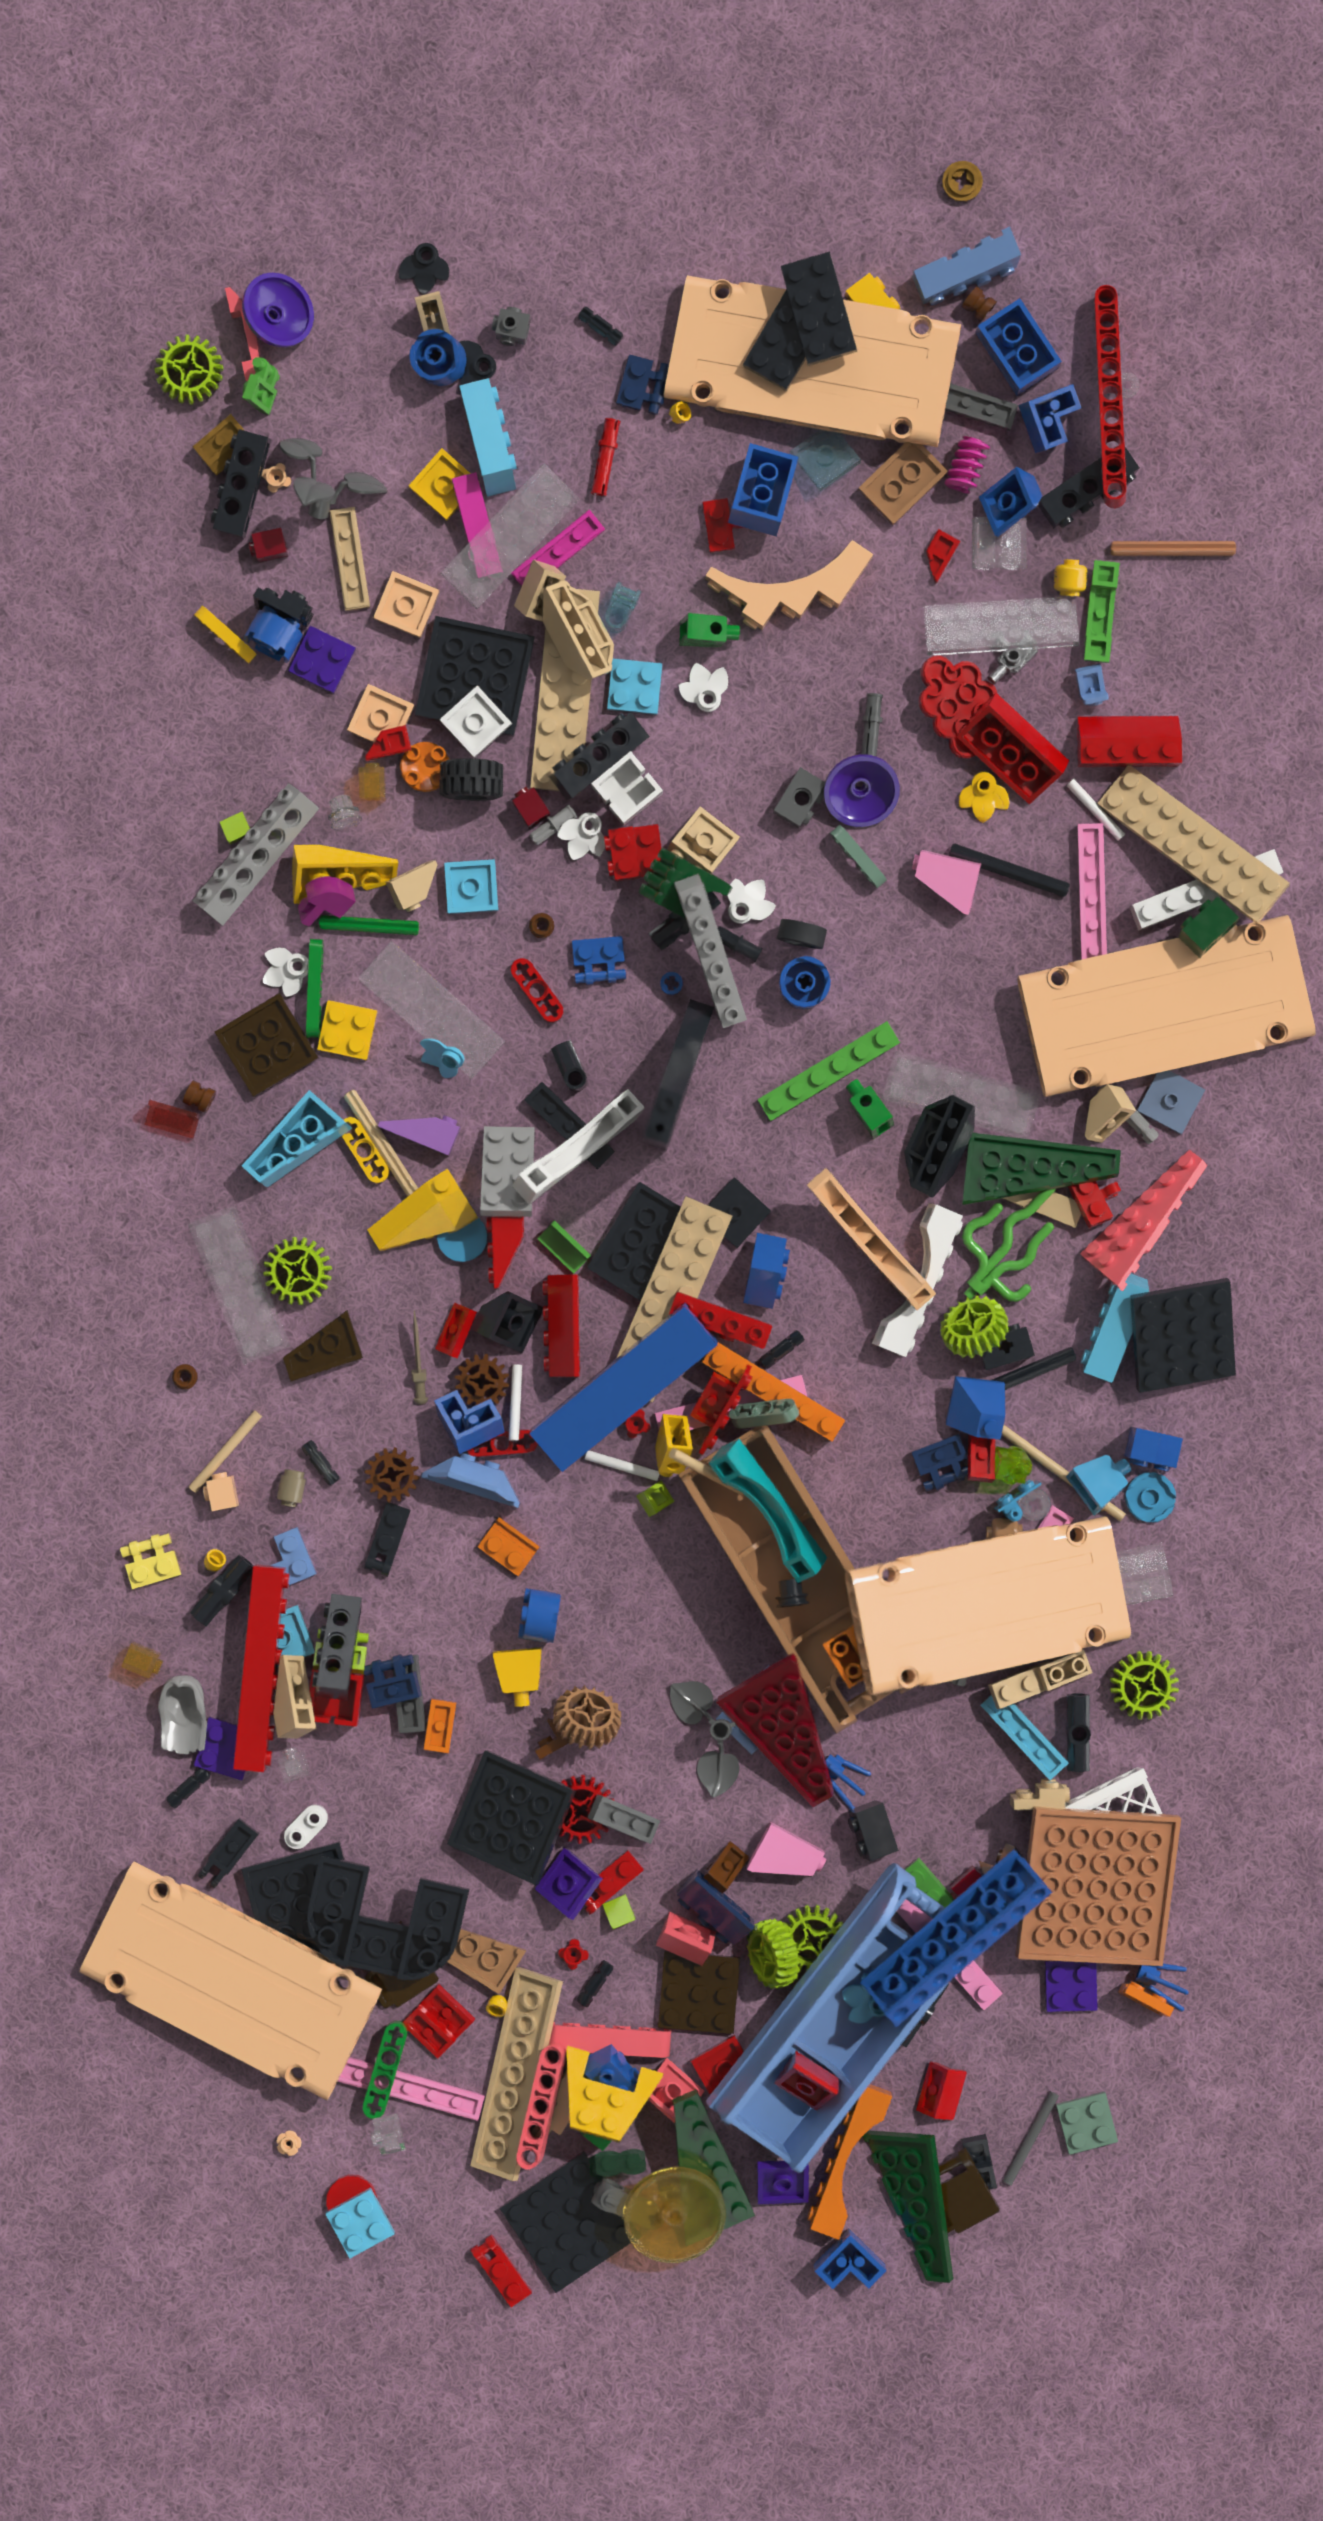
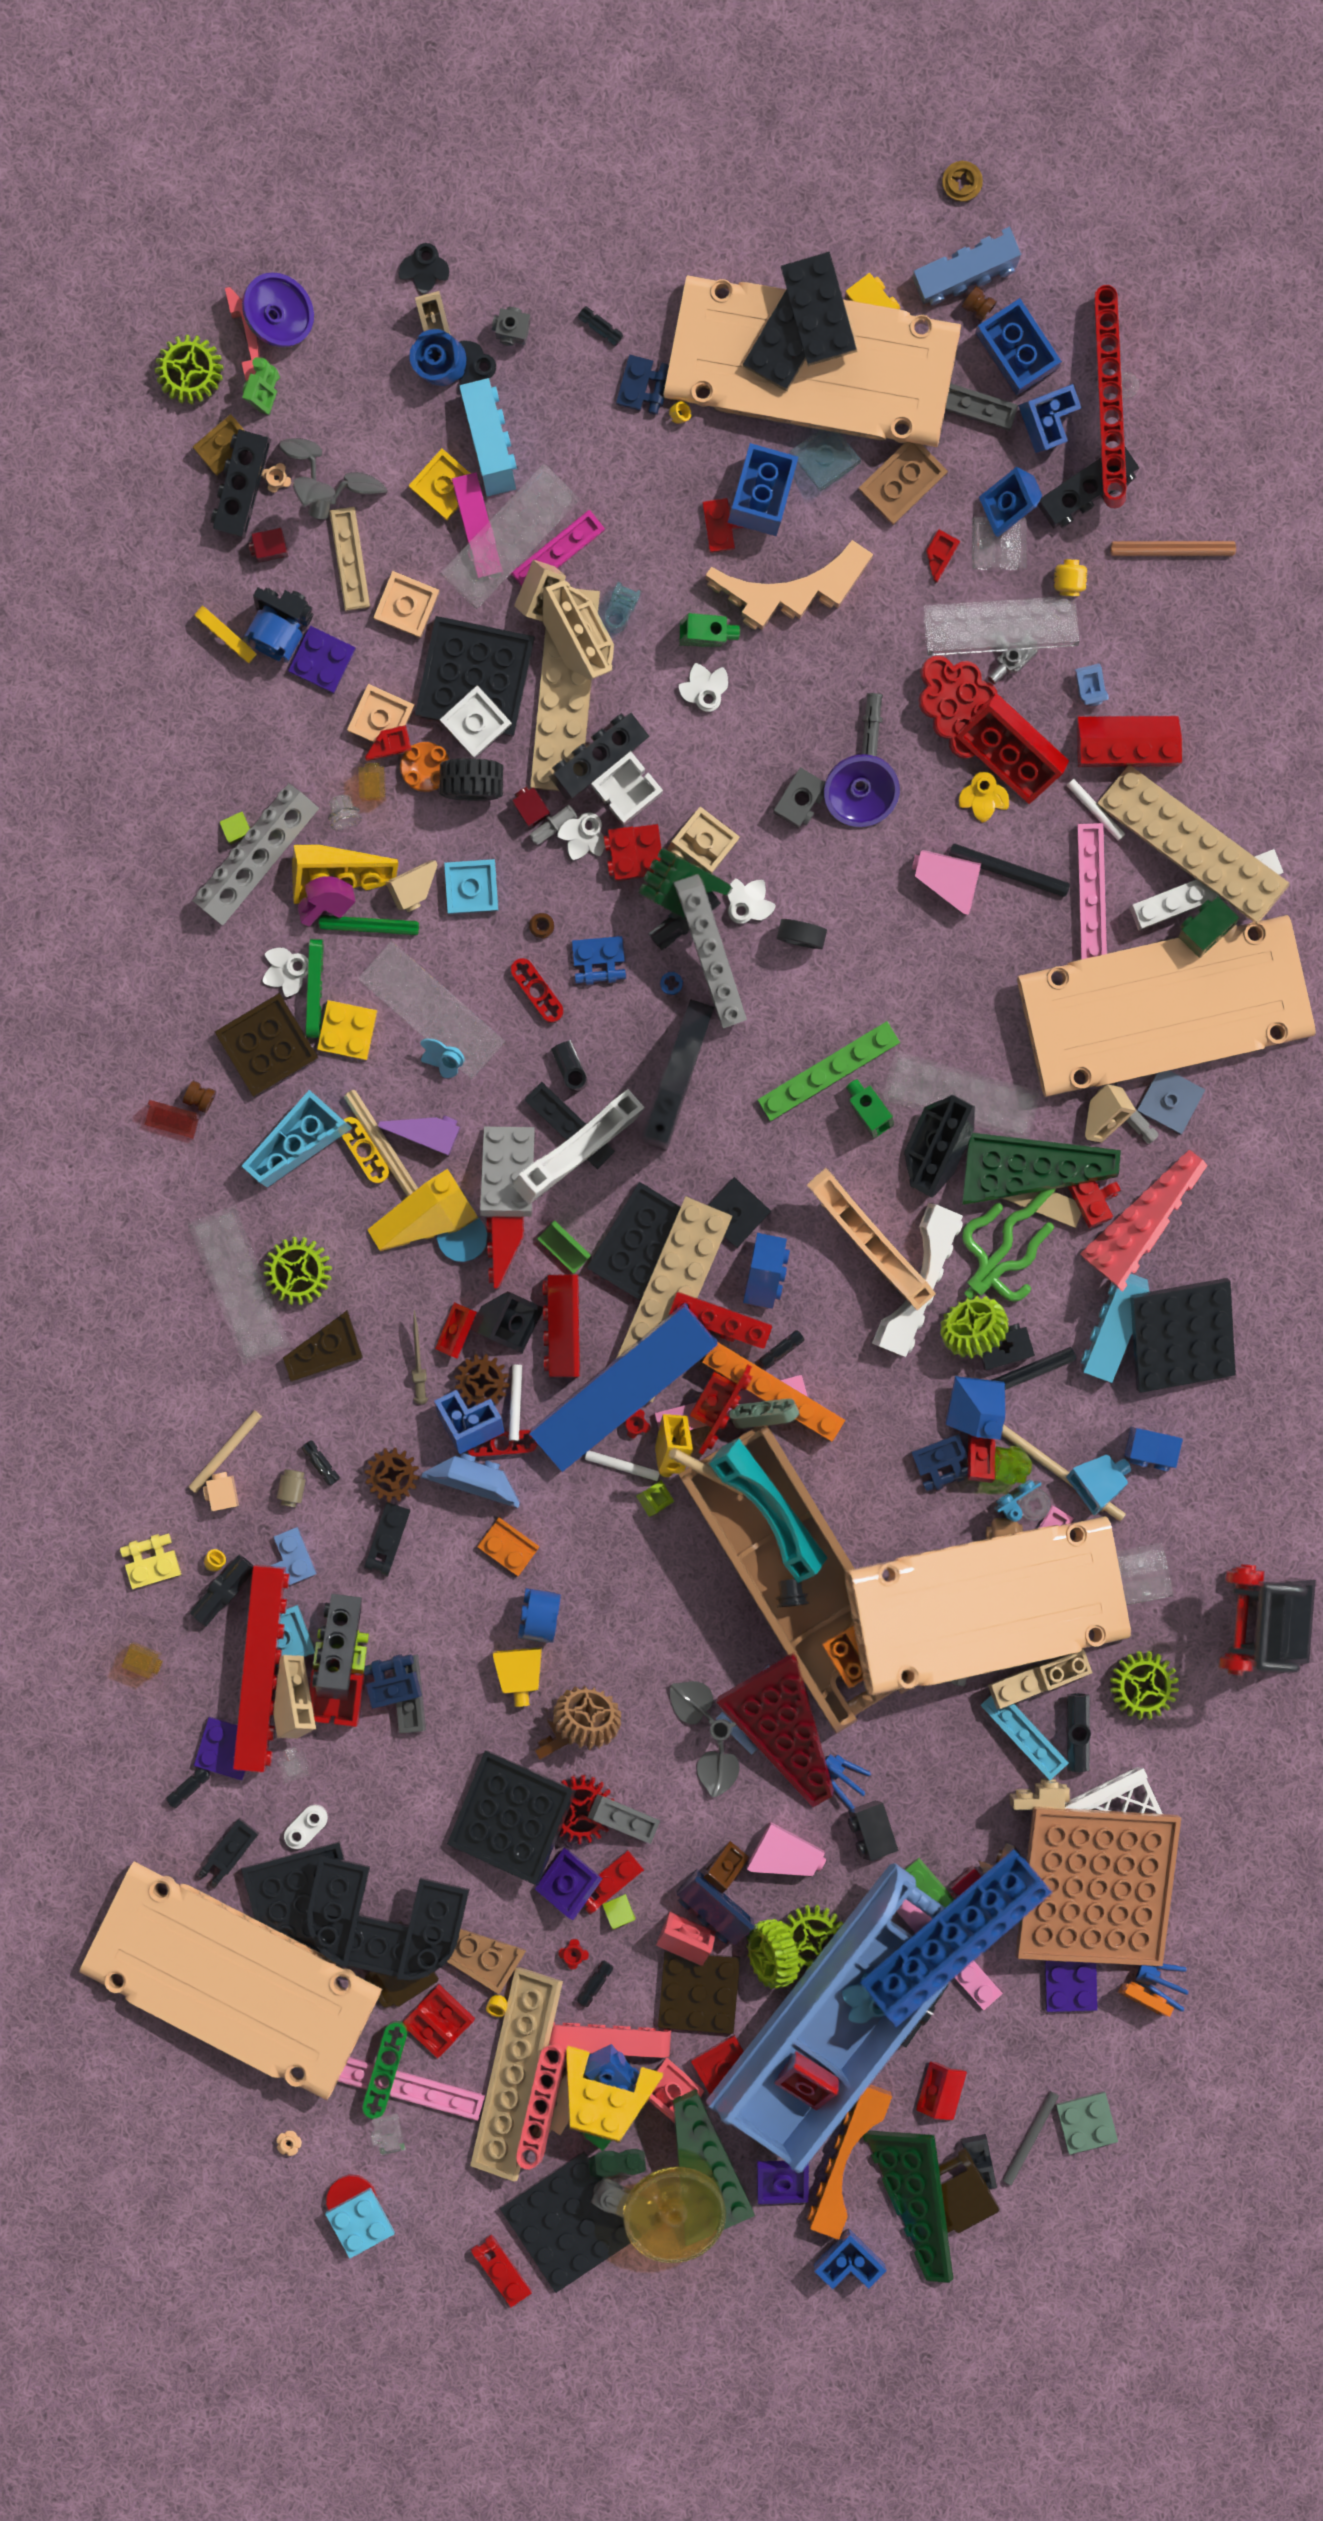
(176, 1376): reddish brown plate -> none
(182, 1715): light grey hair -> none
(440, 1725): orange plate -> none
(605, 457): red pin -> none
(634, 686): medium azure plate -> none
(739, 944): black axle -> none
(818, 978): blue brick -> none
(854, 851): sand green beam -> none
(965, 464): dark pink piece -> none
(1100, 611): bright green slope -> none
(1142, 1492): dark azure tile -> none
(1281, 1623): none -> black piece

